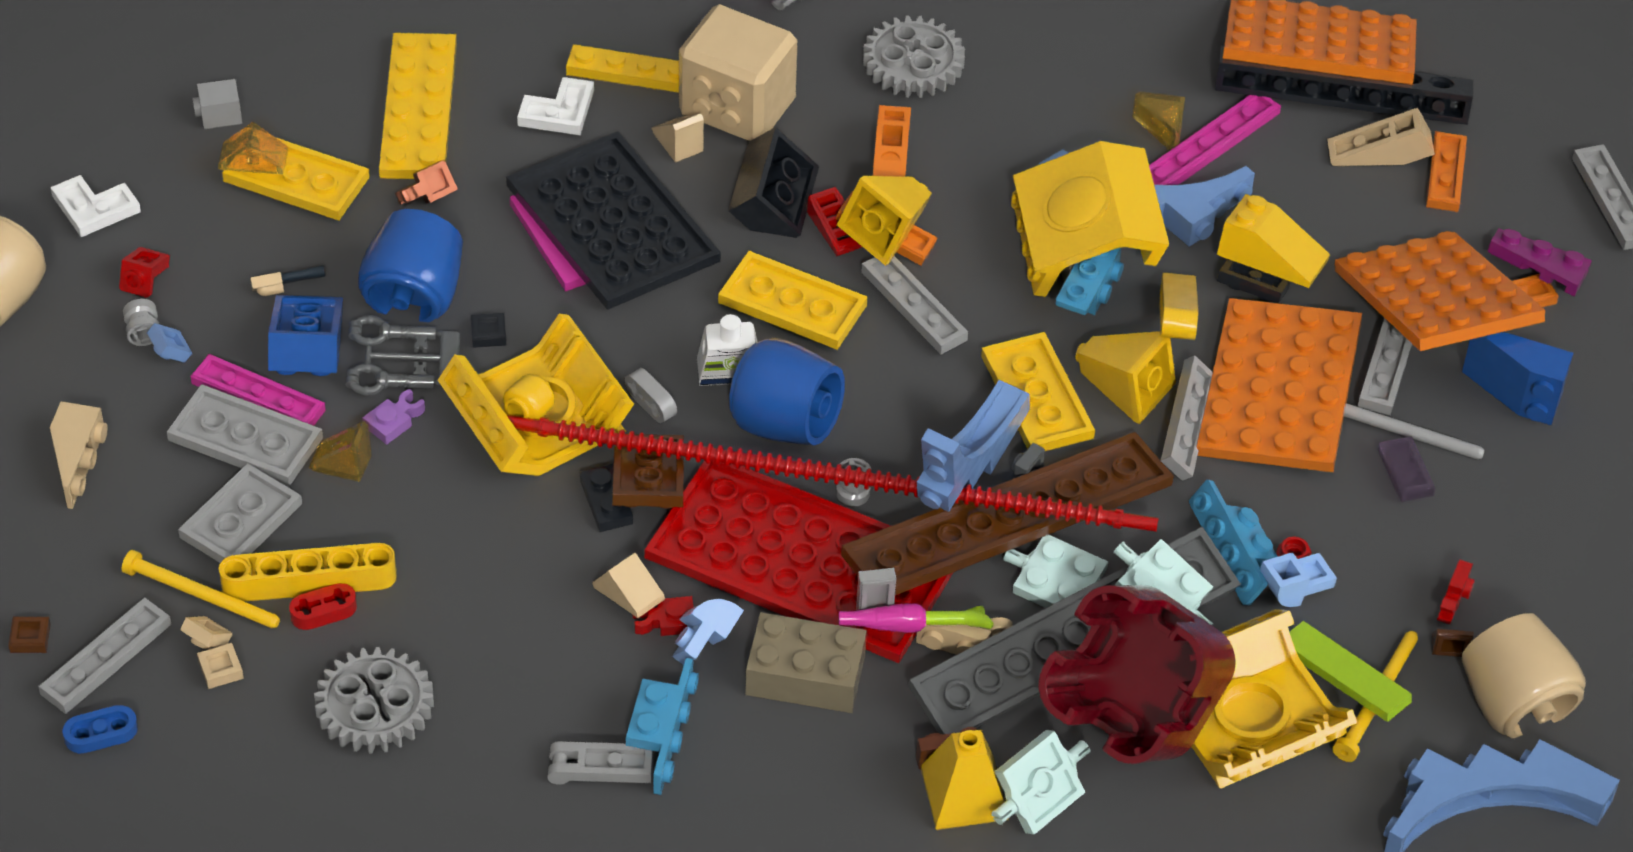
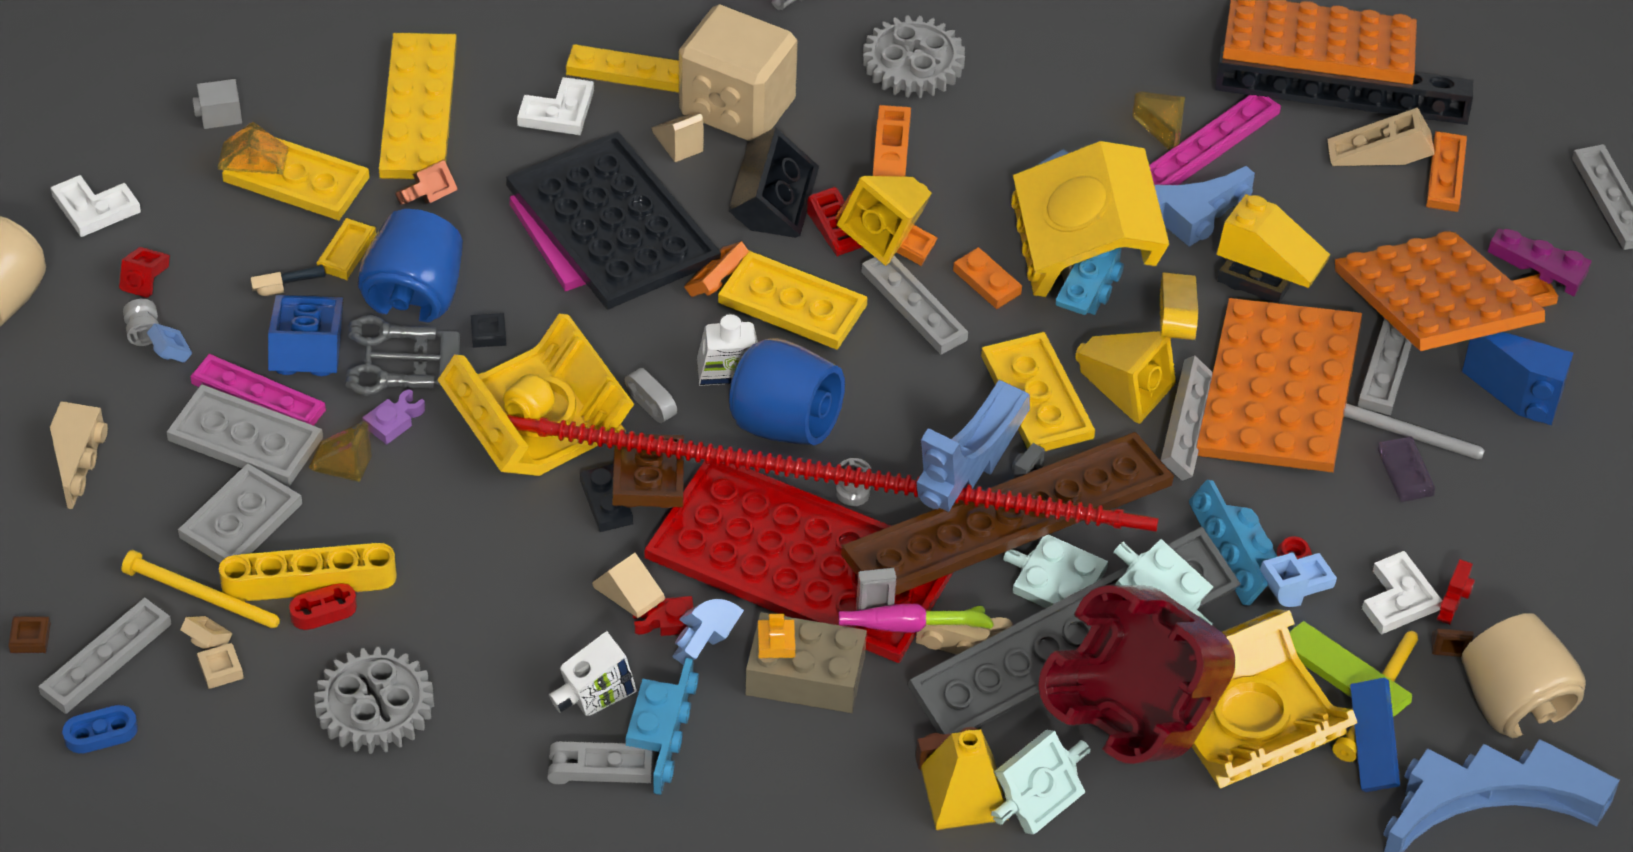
(347, 248): none -> yellow tile
(594, 677): none -> white torso
(710, 276): none -> orange plate
(776, 637): none -> light orange tile
(987, 278): none -> orange plate
(1375, 735): none -> blue tile
(1407, 594): none -> white plate

